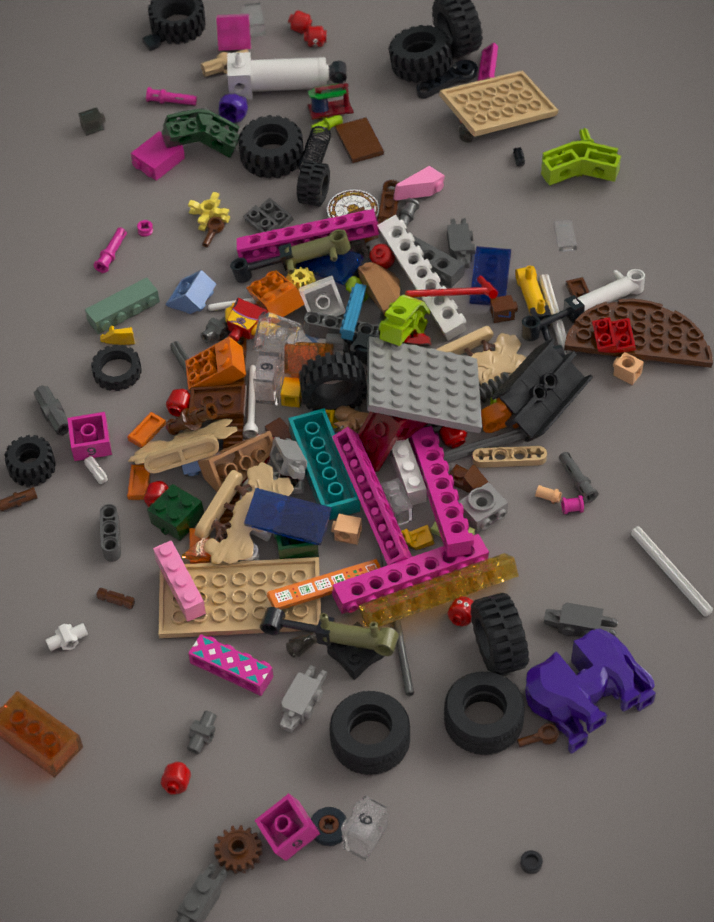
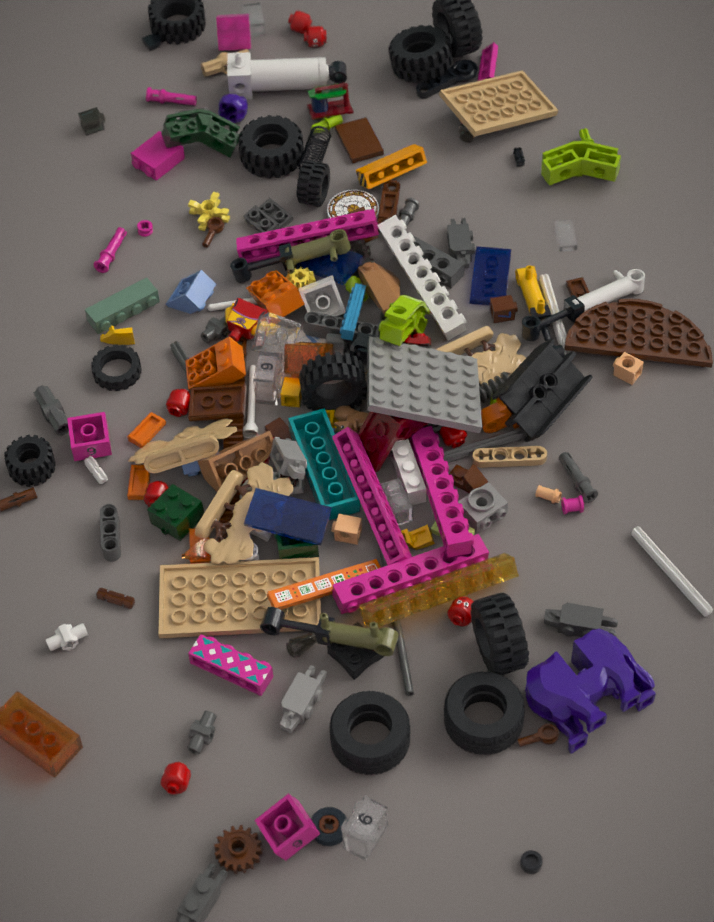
(179, 581): bright pink brick -> none
(191, 418): reddish brown piece -> none
(382, 255): red head -> none
(391, 166): none -> light orange brick
(420, 184): bright pink slope -> none
(486, 289): red bar -> none
(614, 335): red slope -> none

